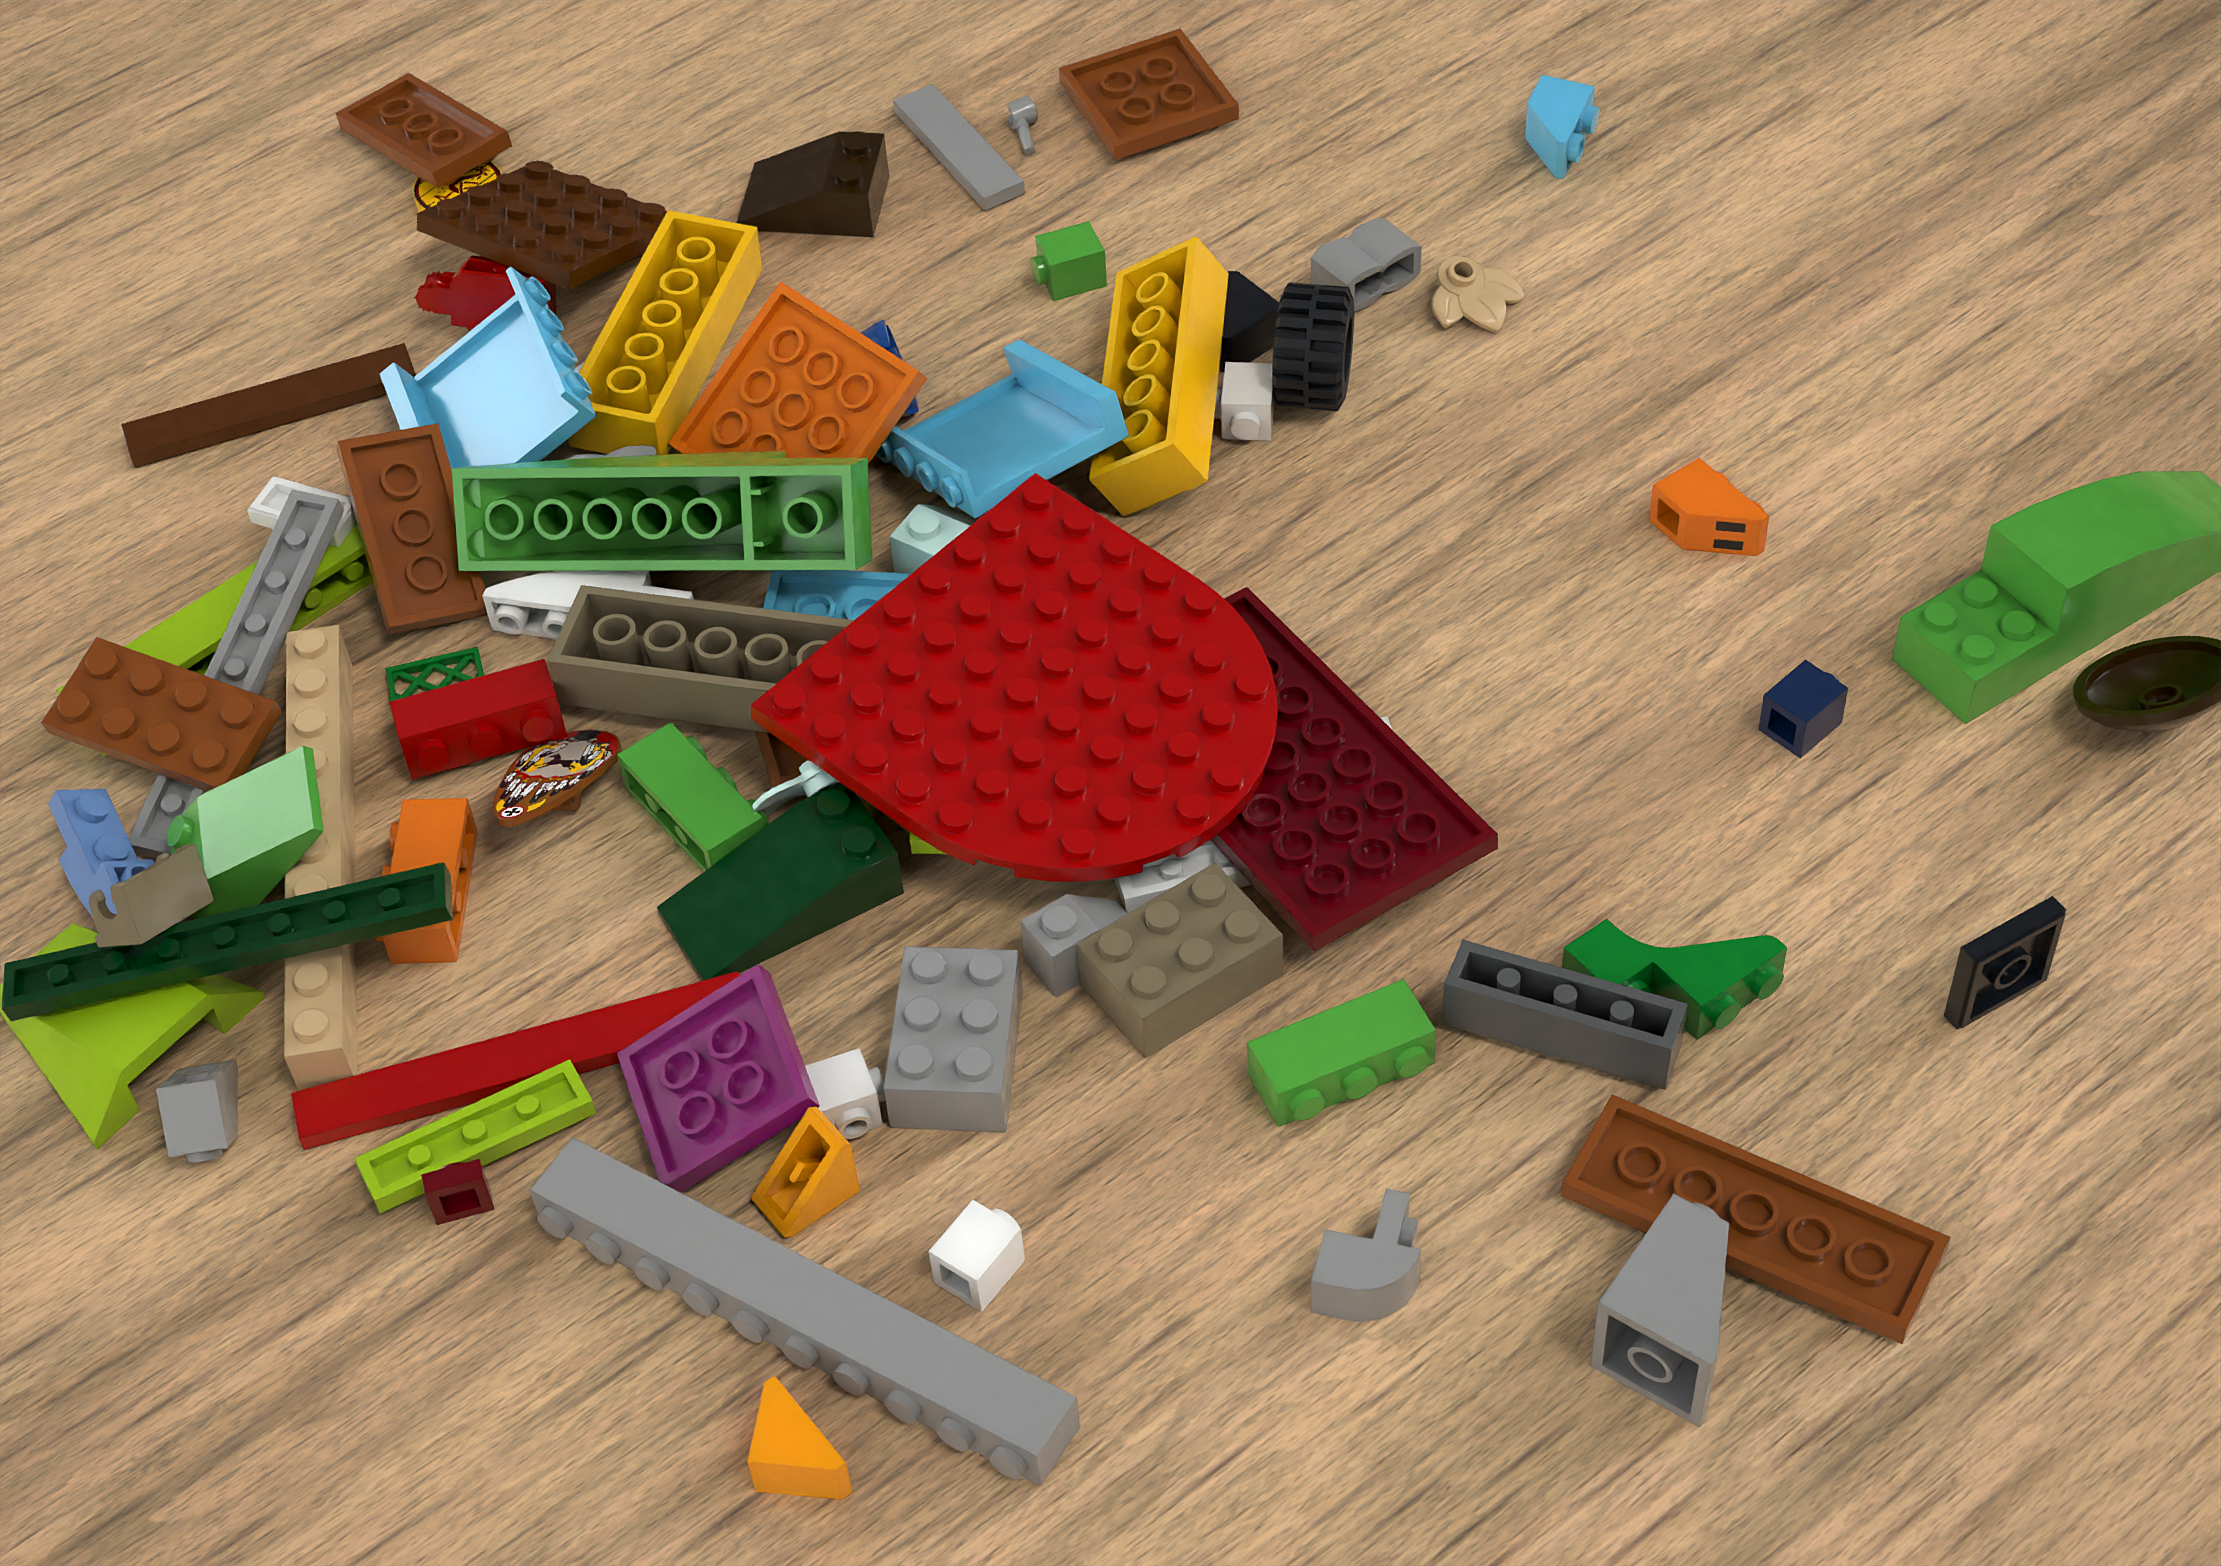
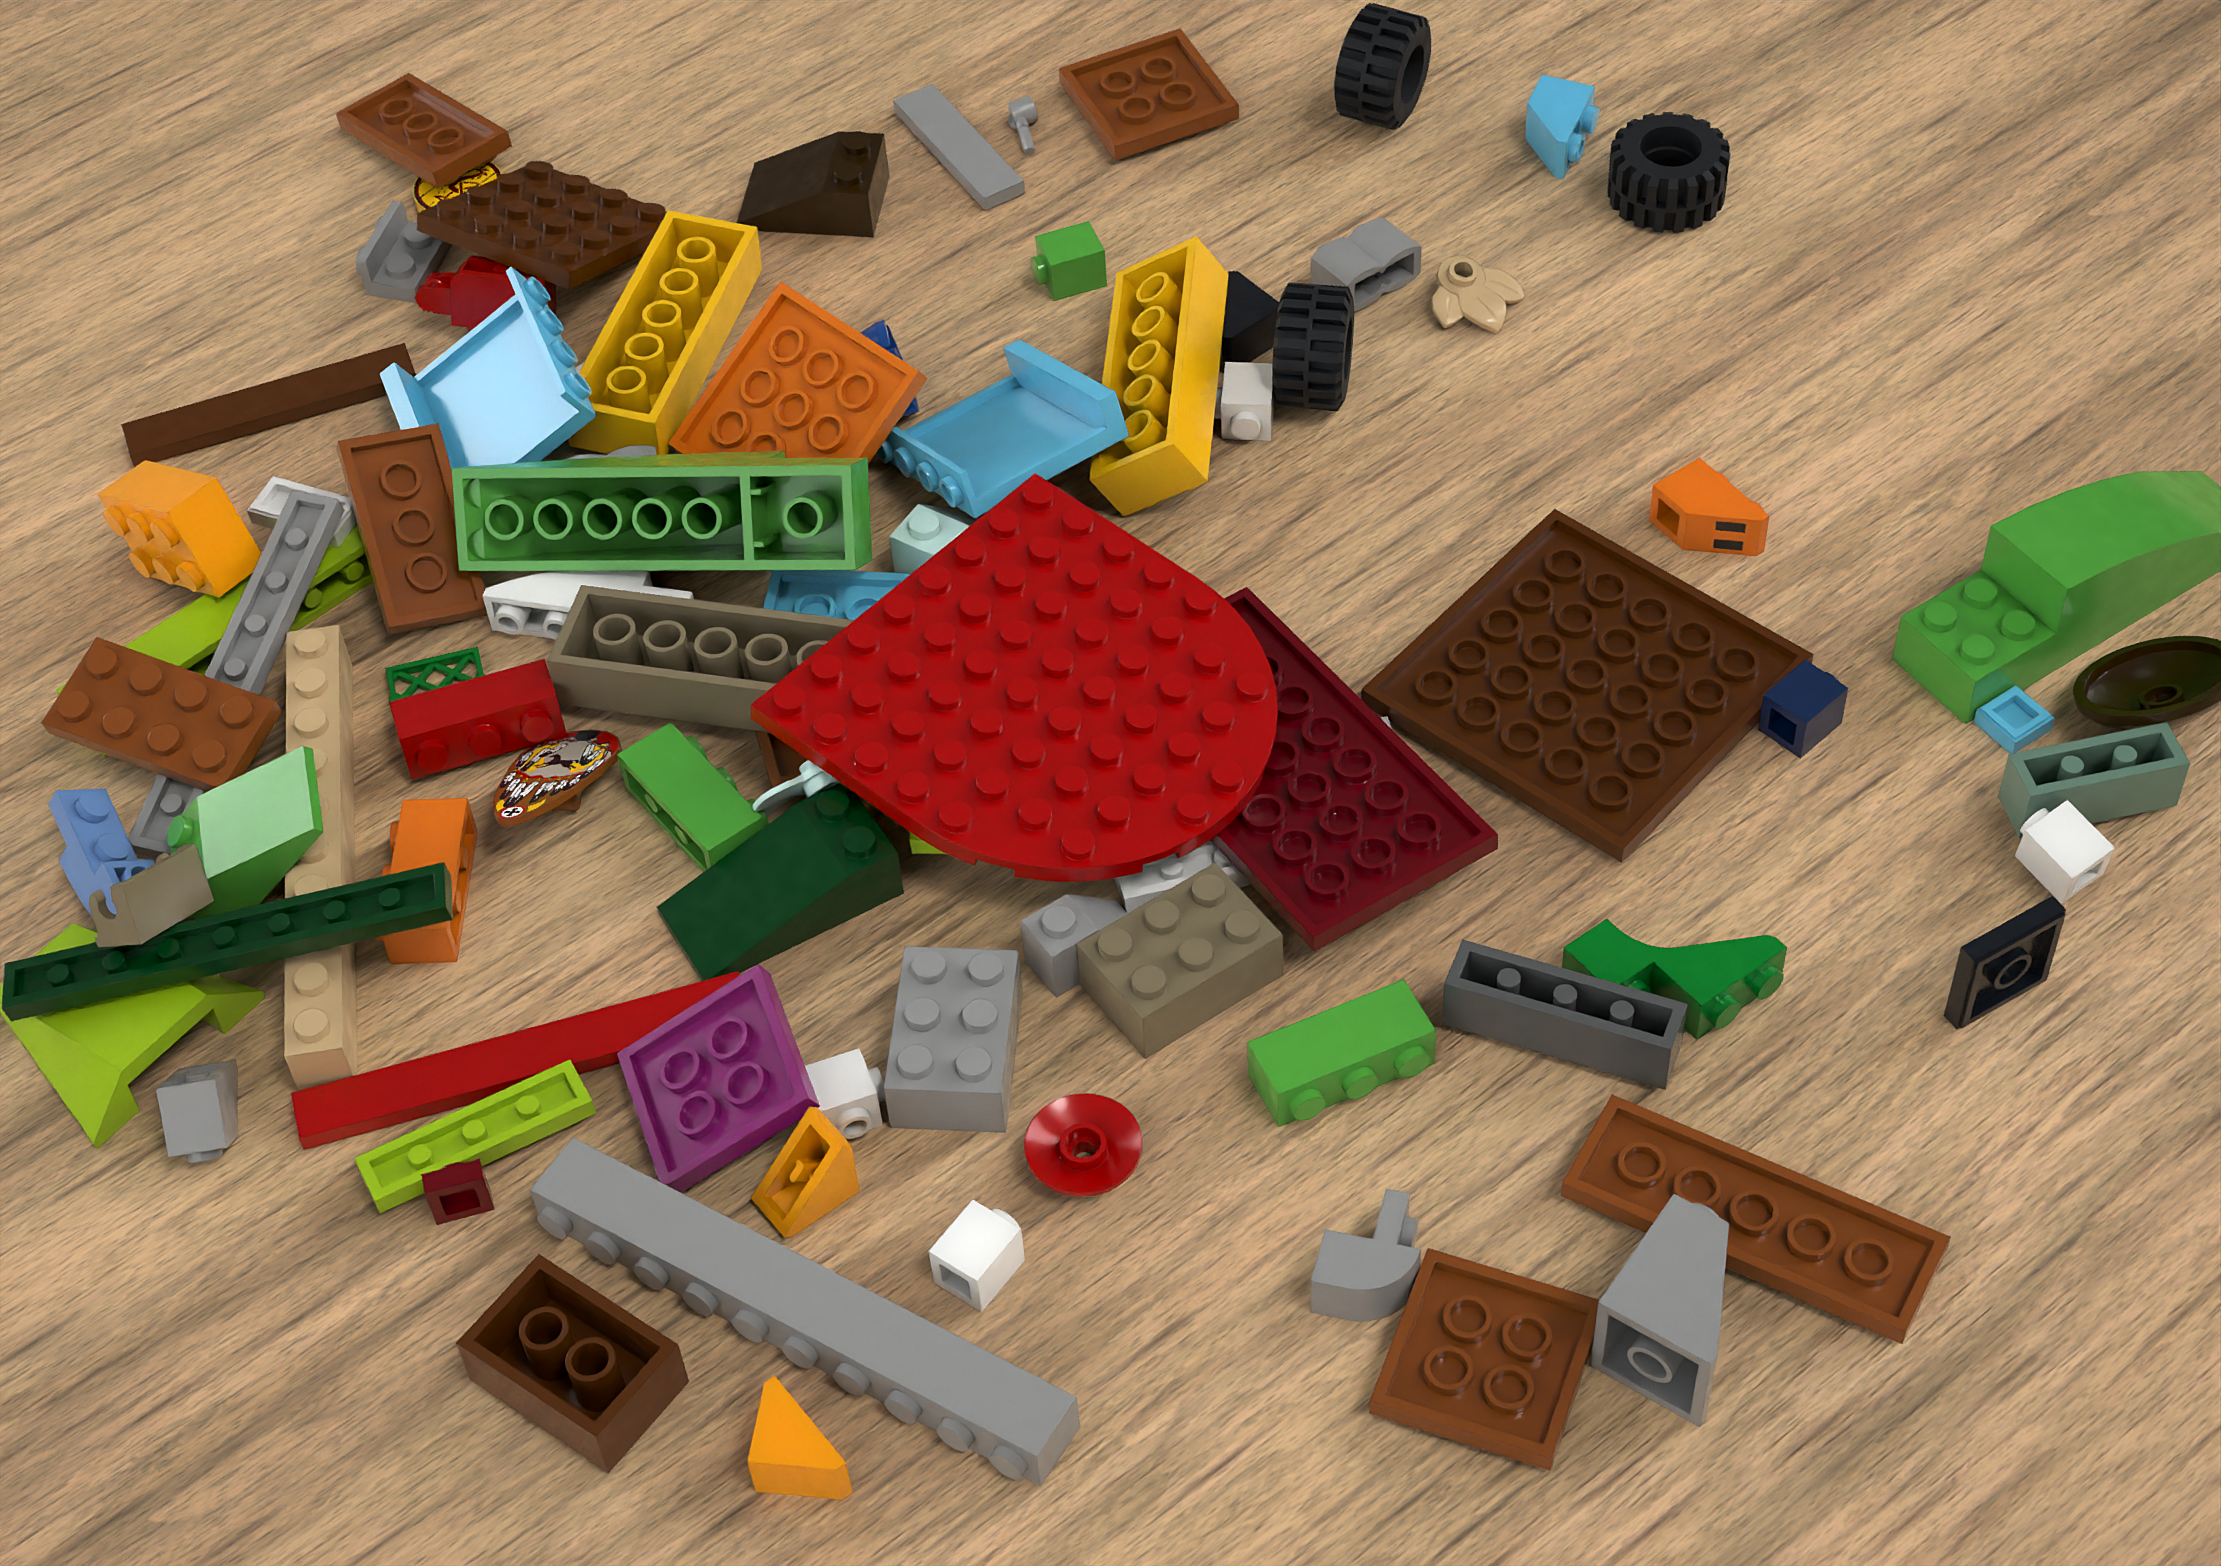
(180, 528): none -> light orange brick
(398, 256): none -> light grey bracket
(573, 1362): none -> reddish brown brick
(1077, 1126): none -> red dish
(1382, 66): none -> black tyre
(1487, 1359): none -> dark orange plate
(1585, 683): none -> reddish brown plate
(1668, 172): none -> black tyre
(2013, 719): none -> medium azure tile
(2063, 850): none -> white brick
(2098, 775): none -> sand green brick

